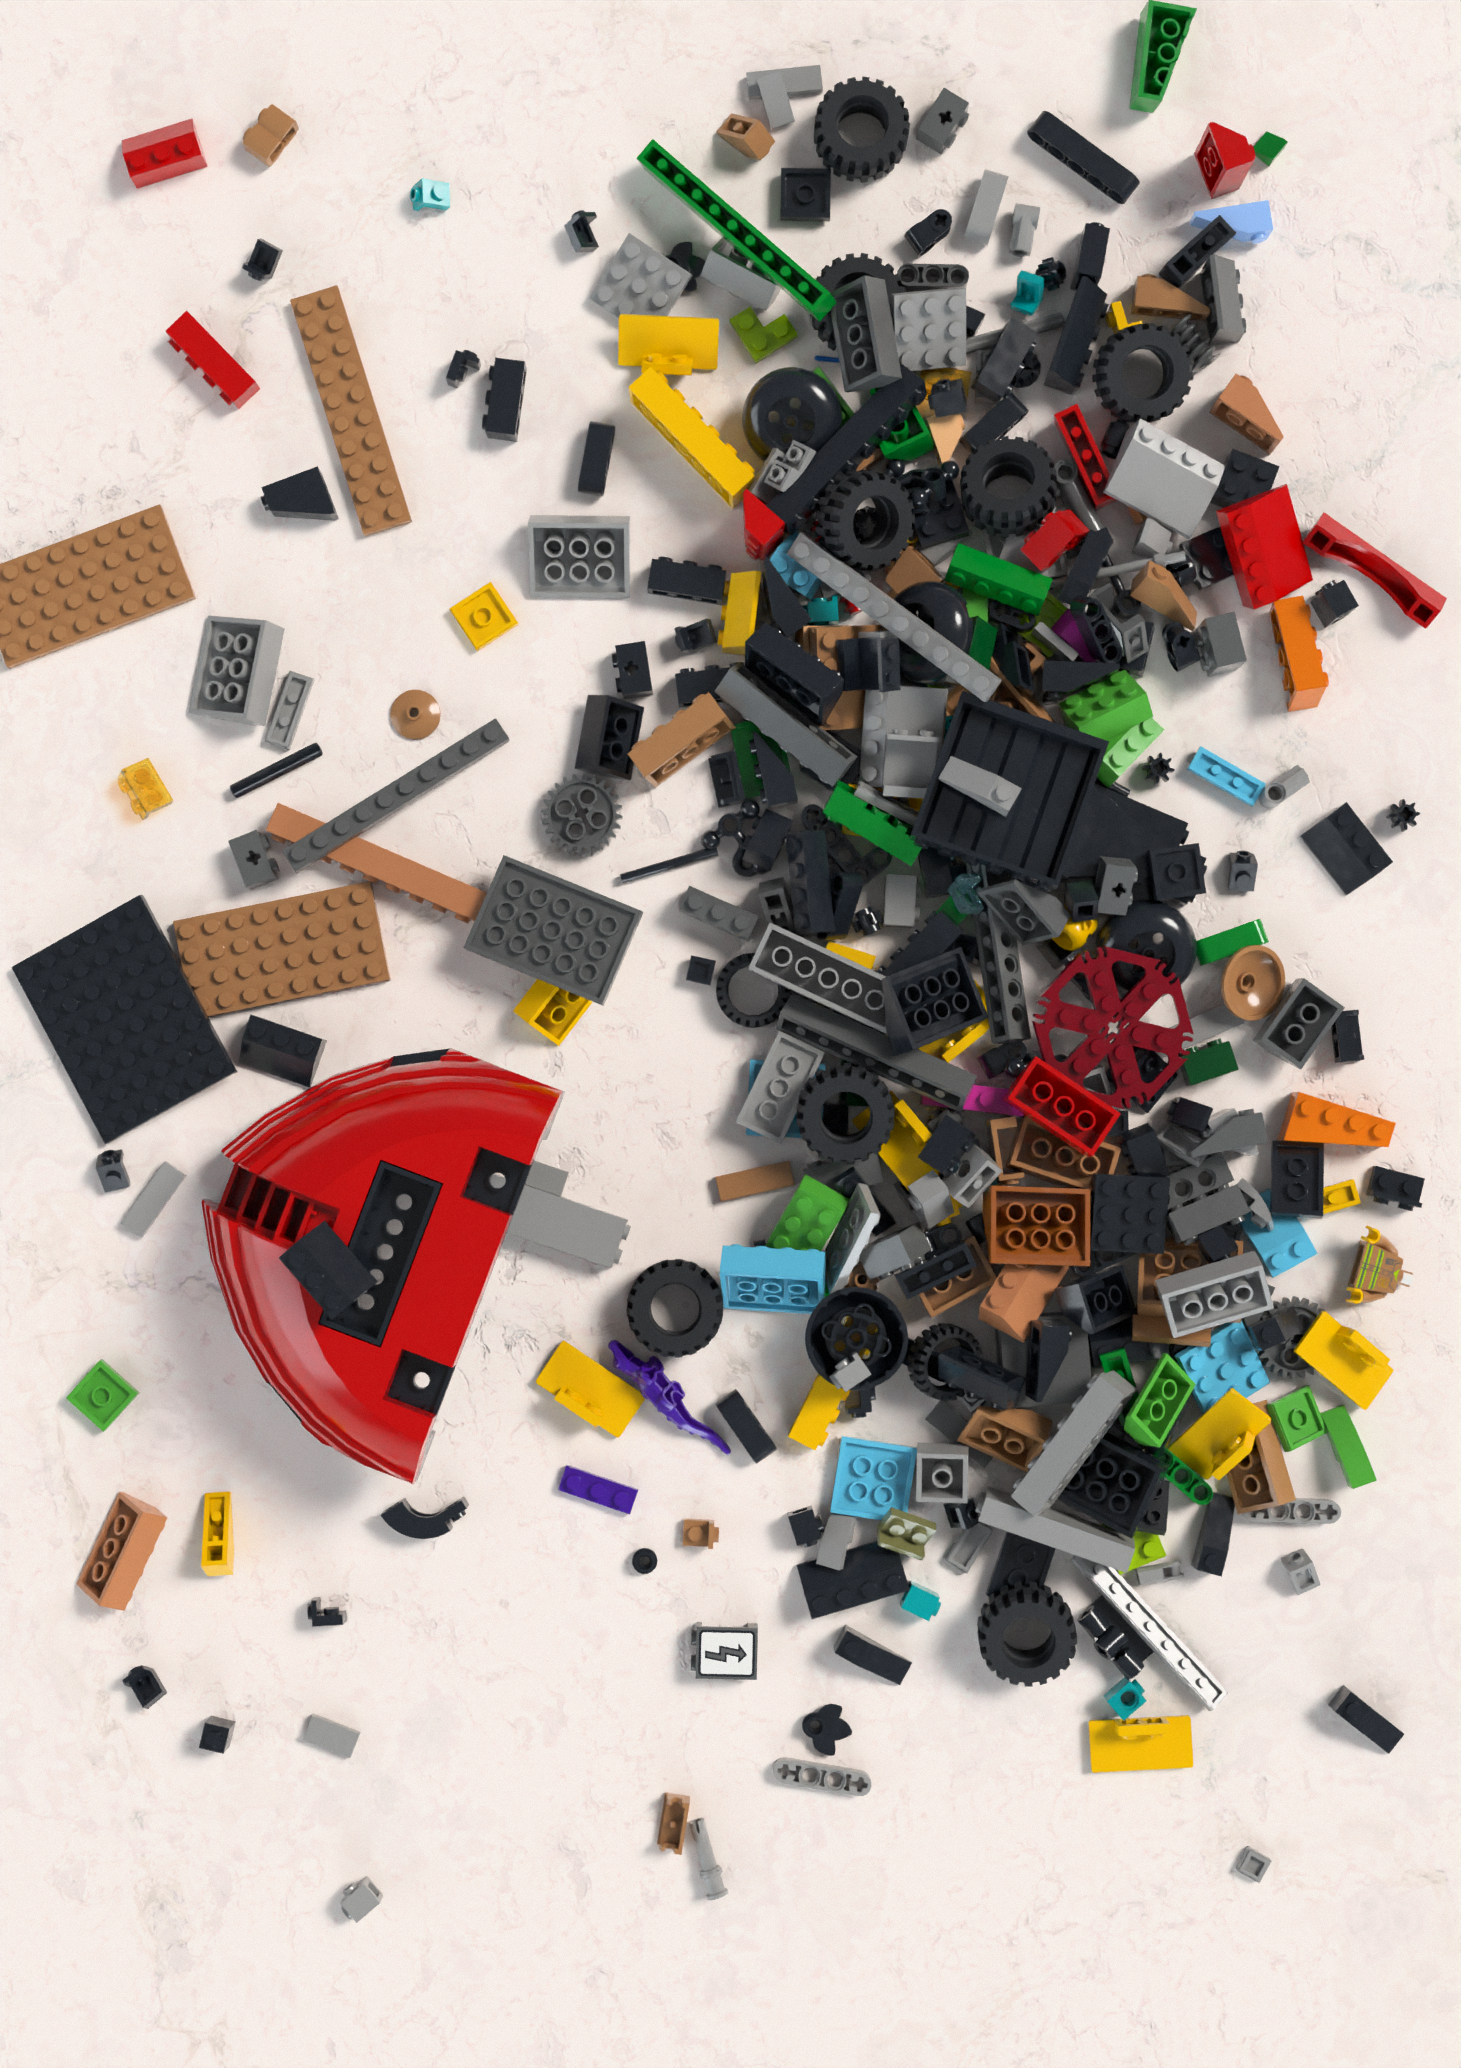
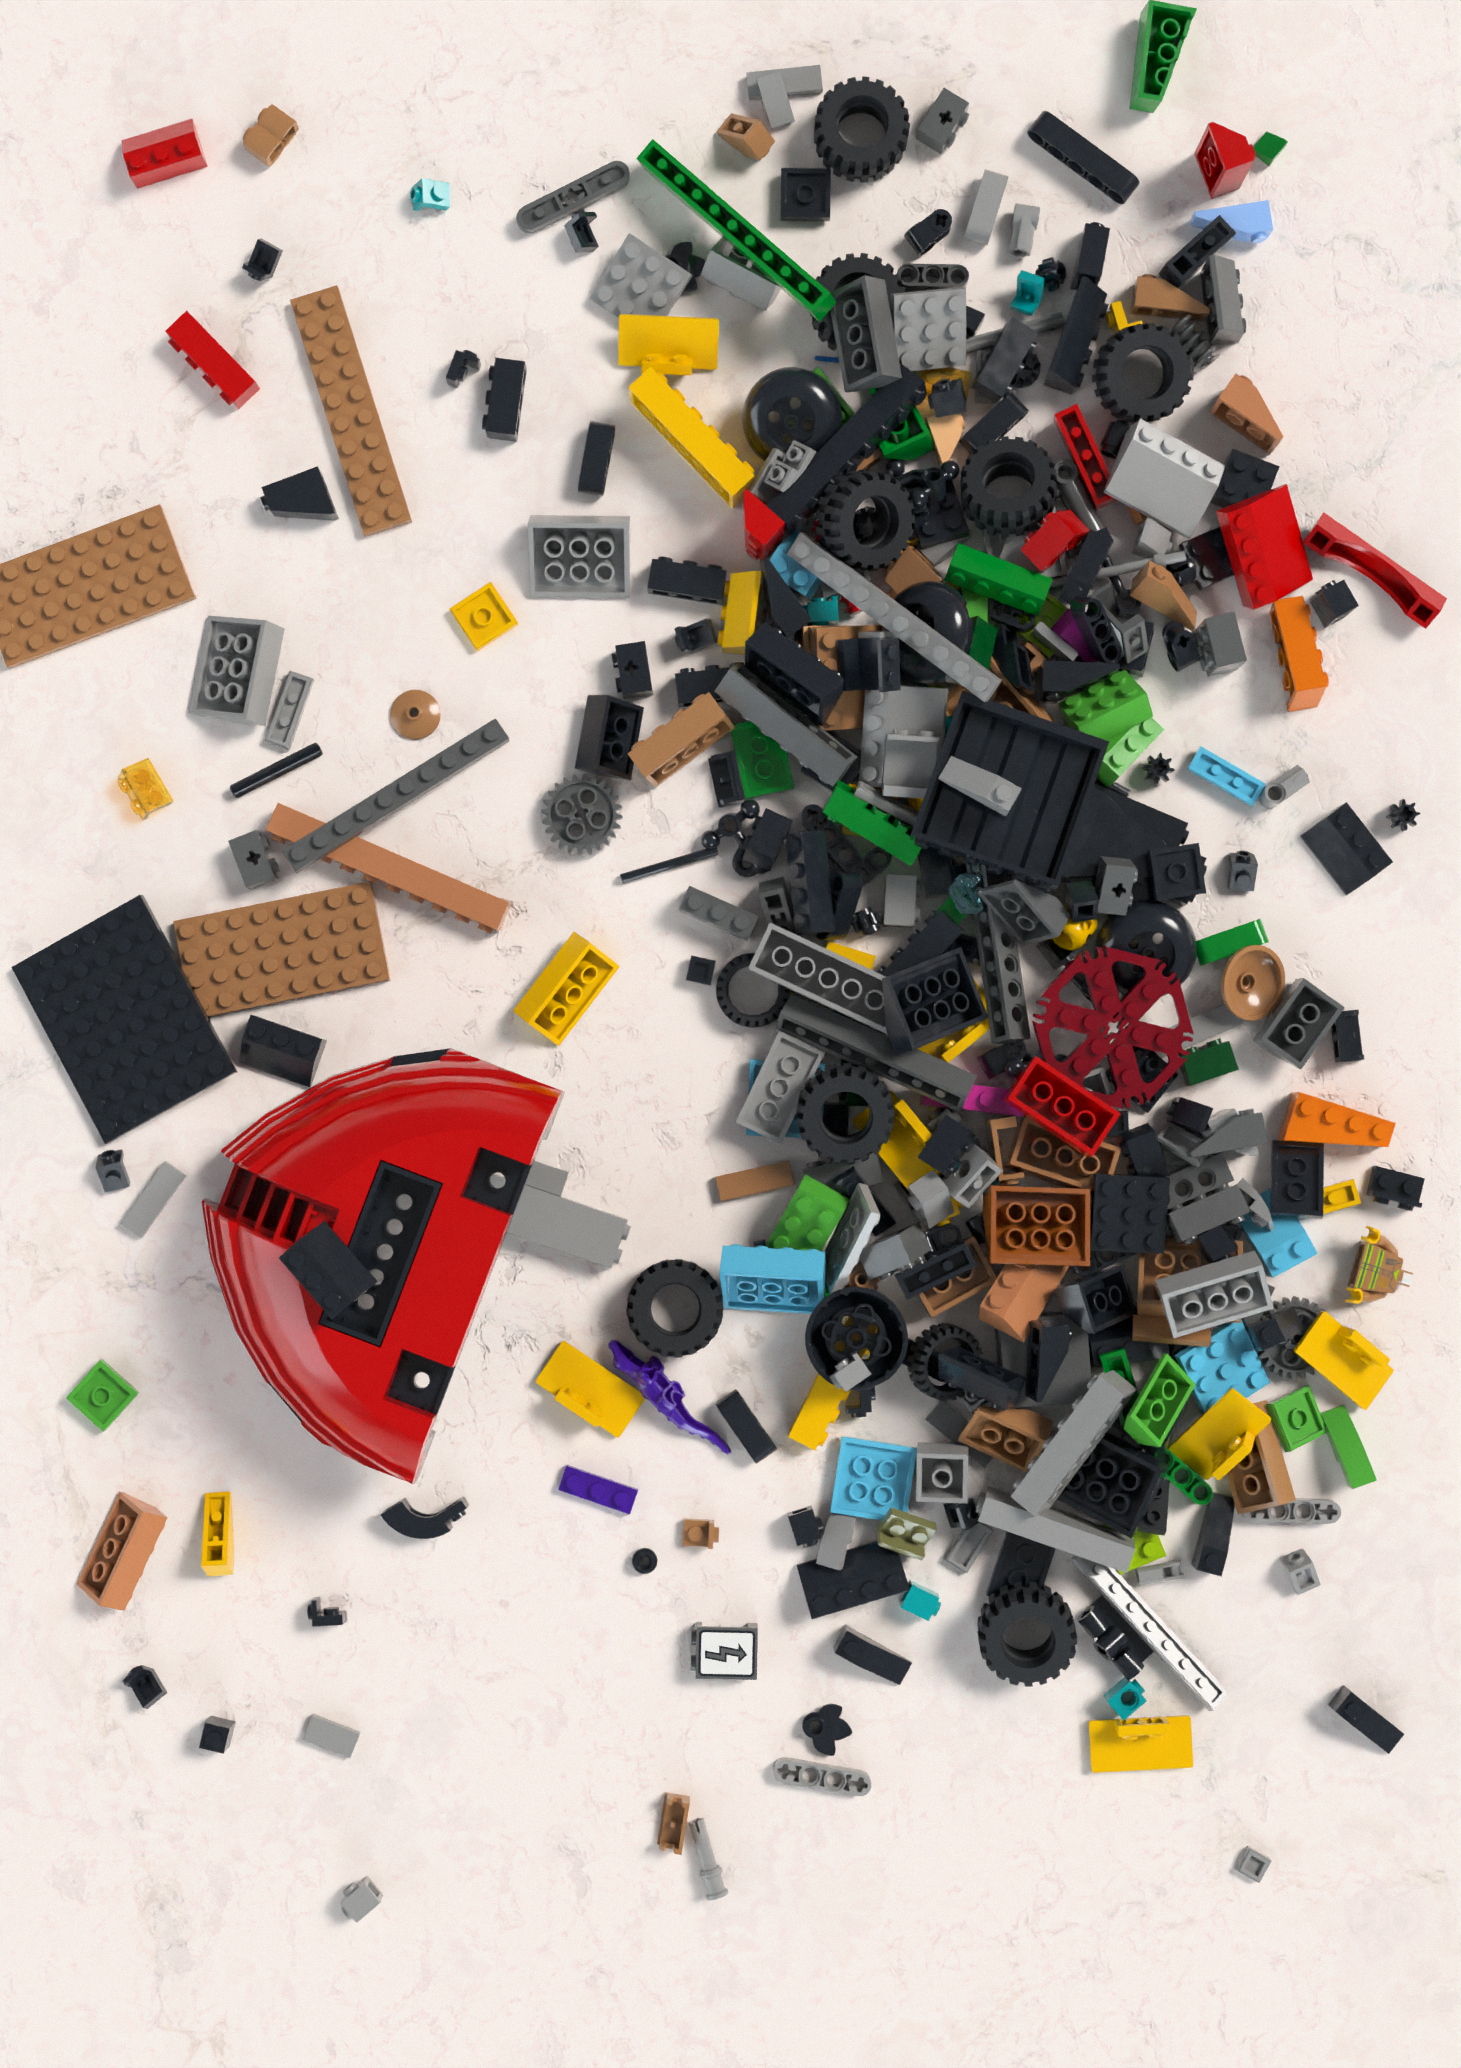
(553, 930): dark grey plate -> none
(594, 184): none -> dark grey piece
(762, 340): lime plate -> none
(776, 778): black slope -> none

